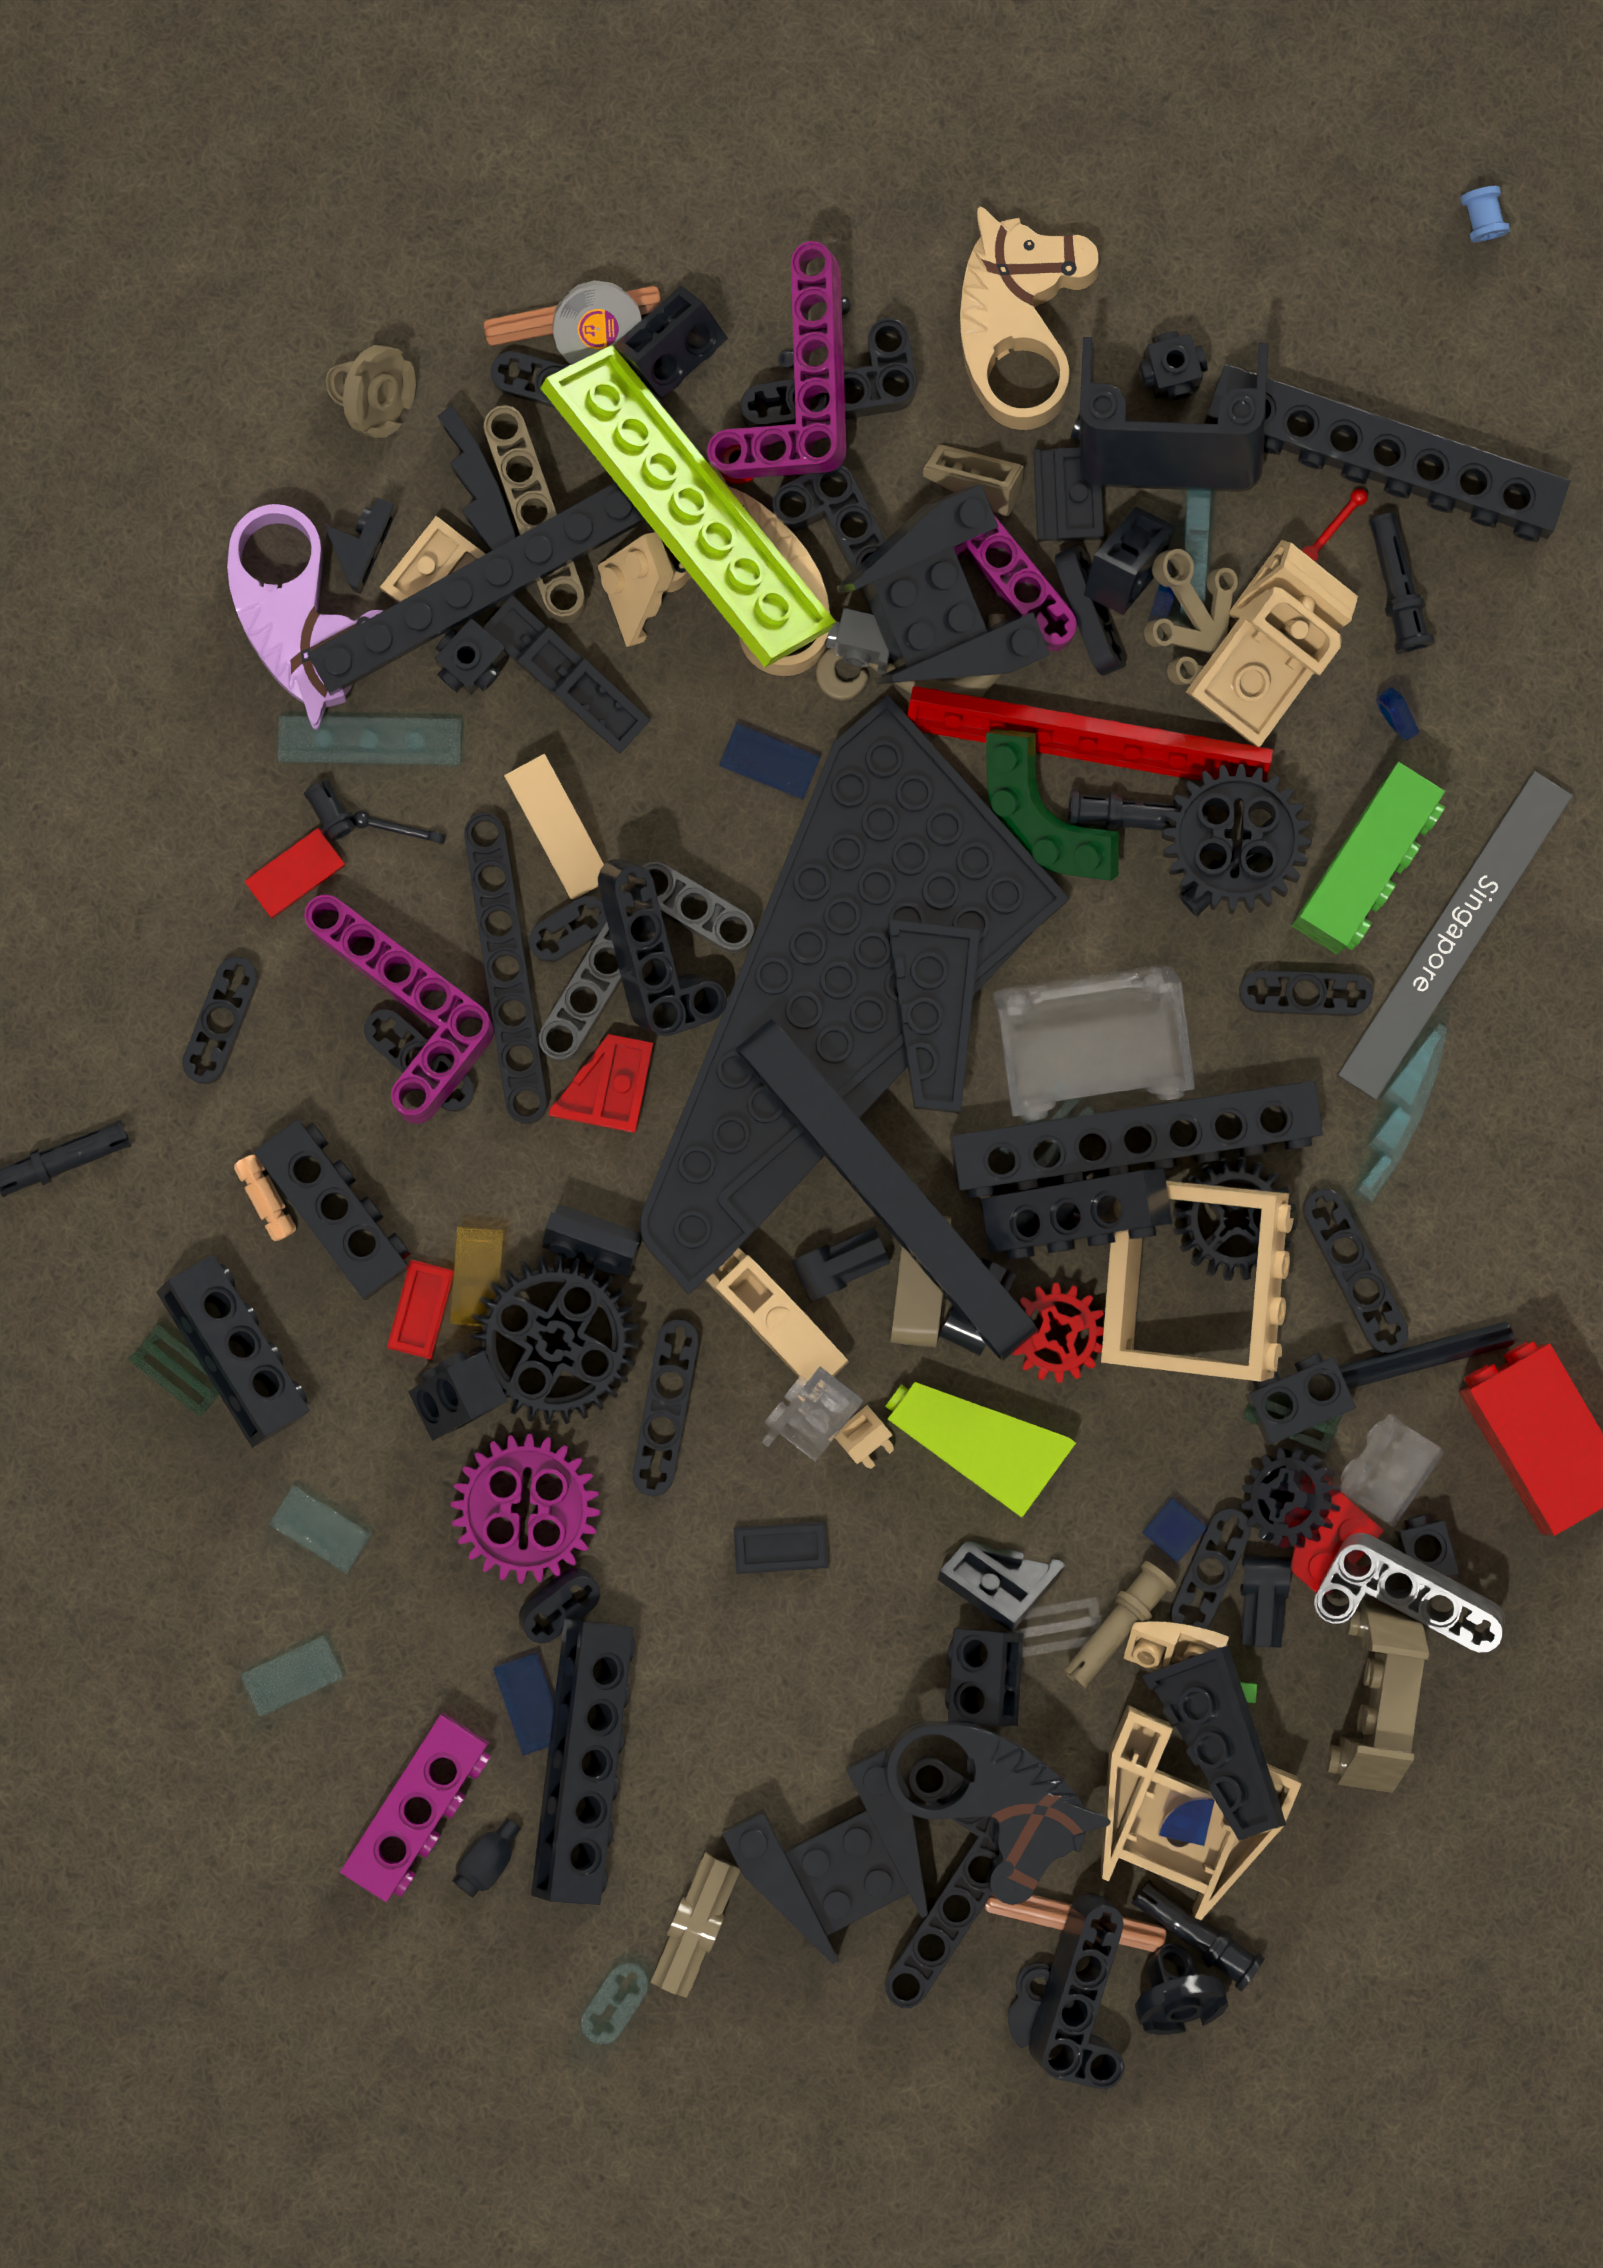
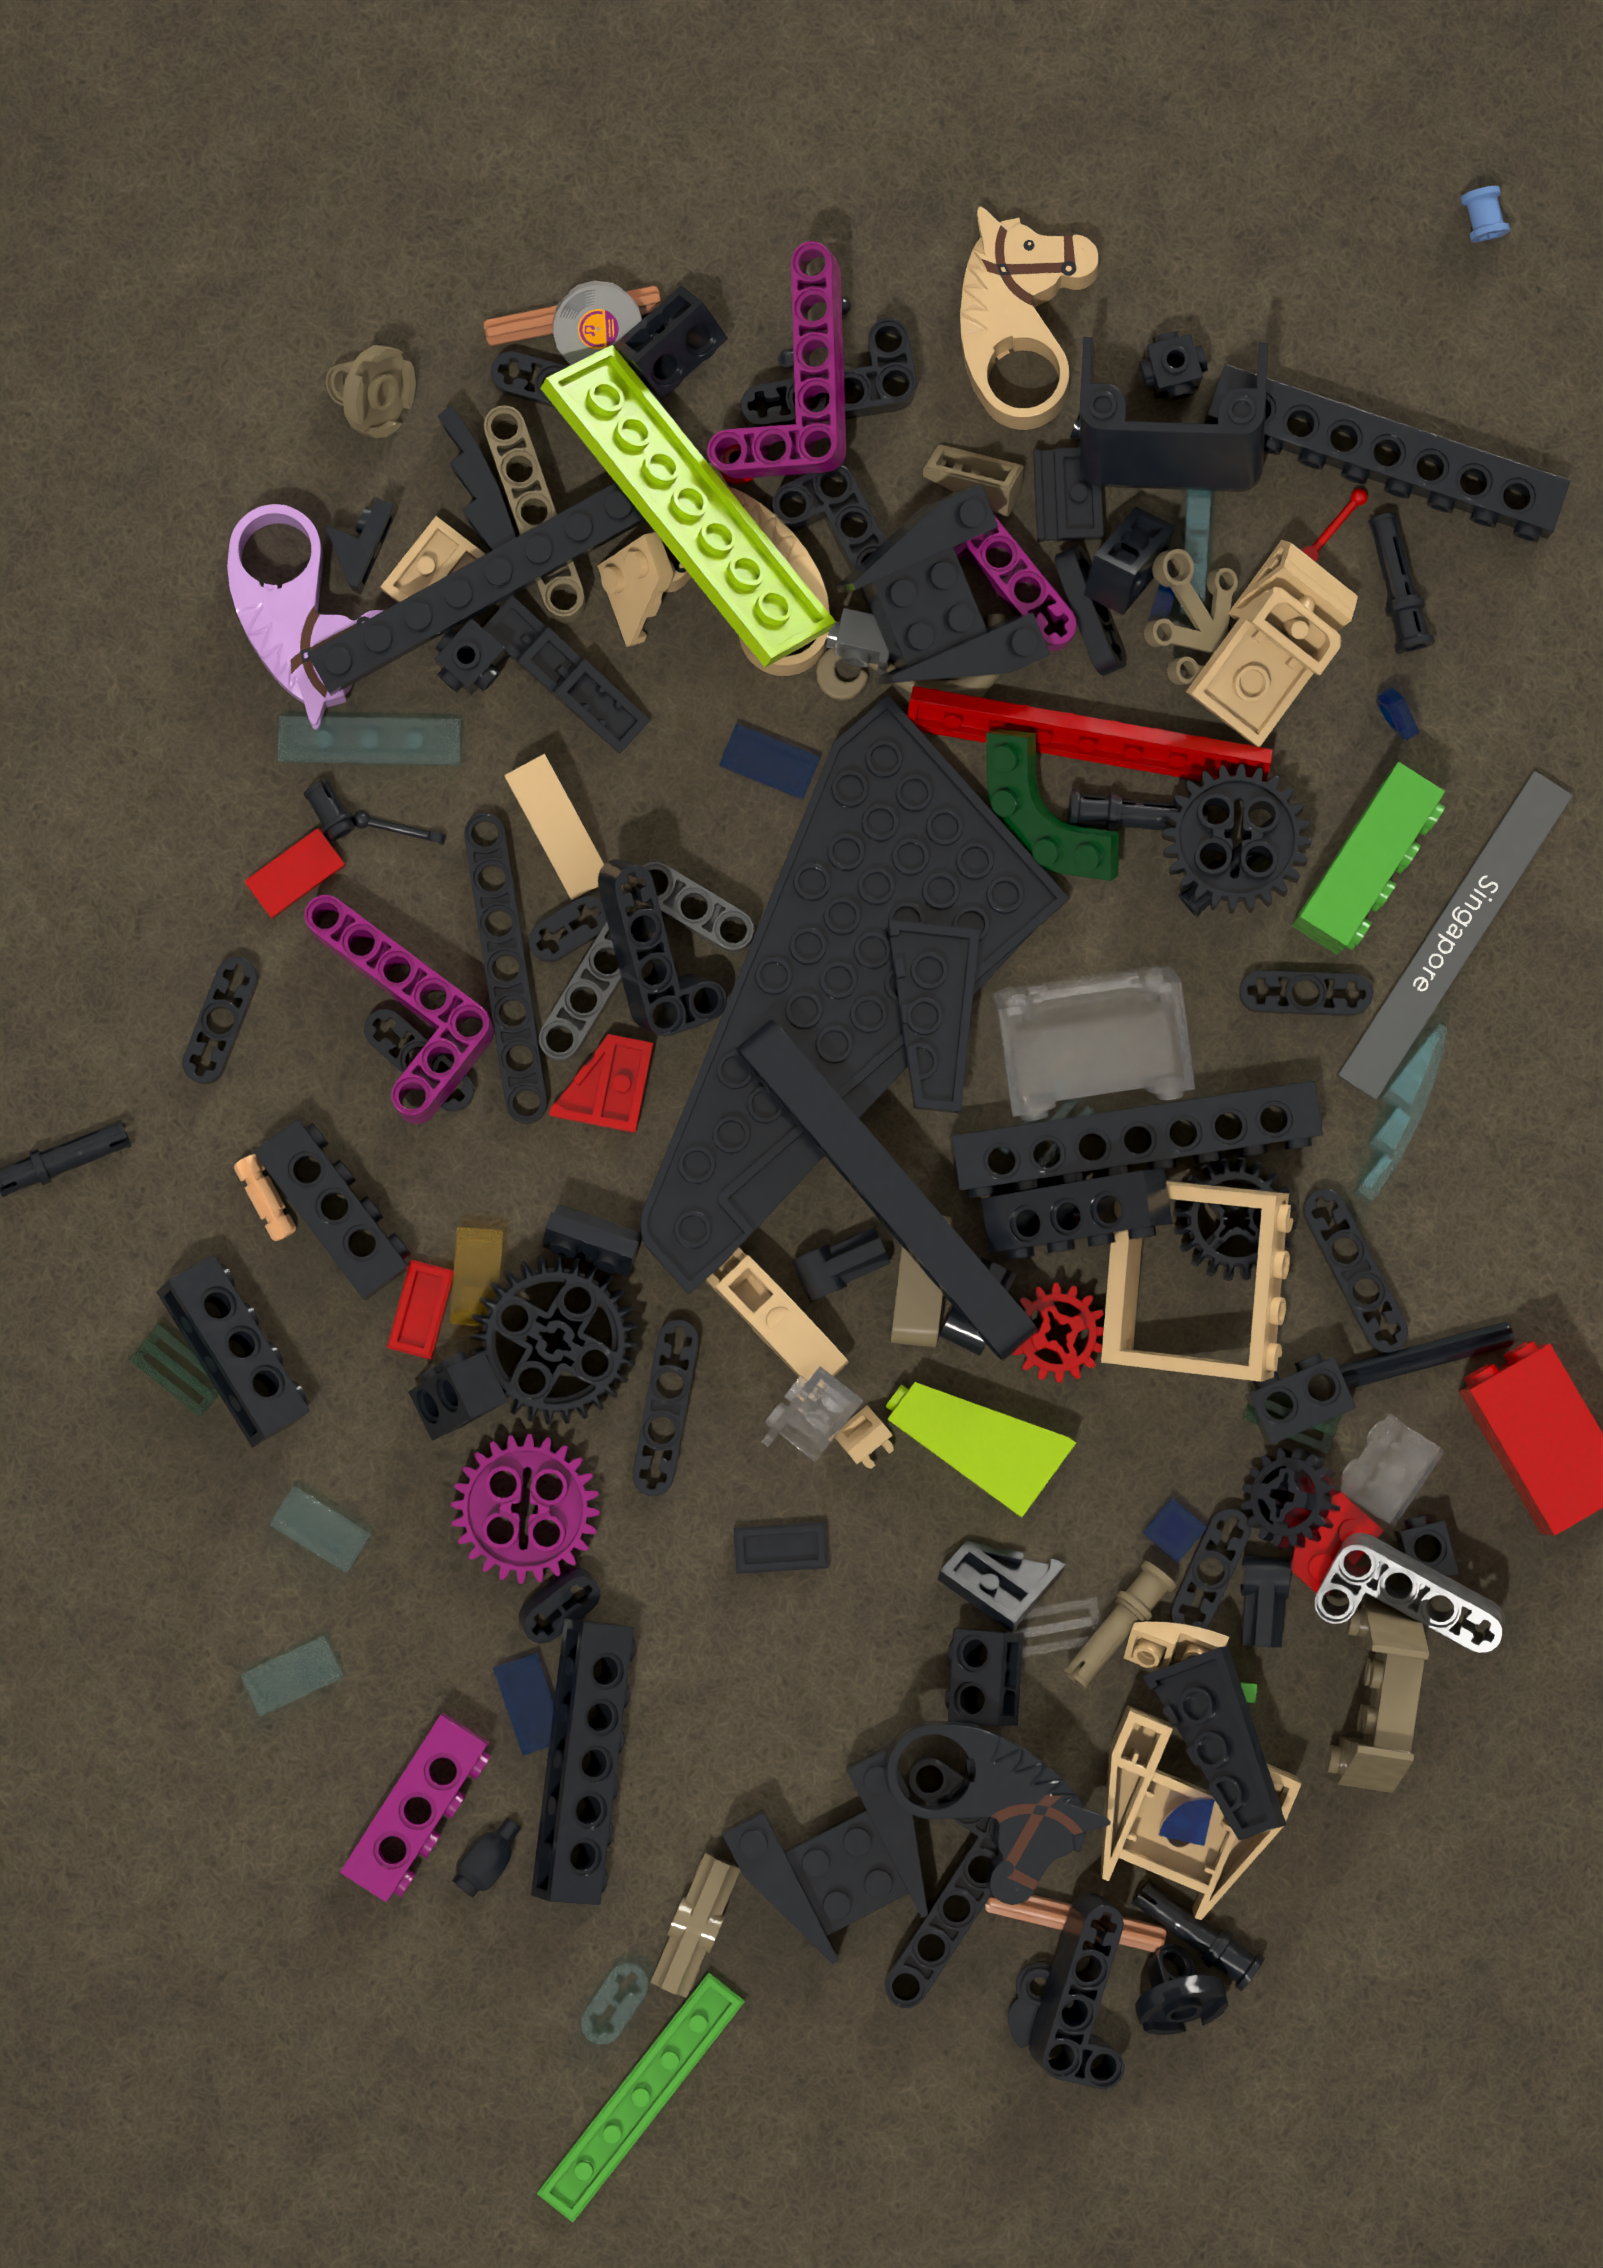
(640, 2097): none -> bright green tile

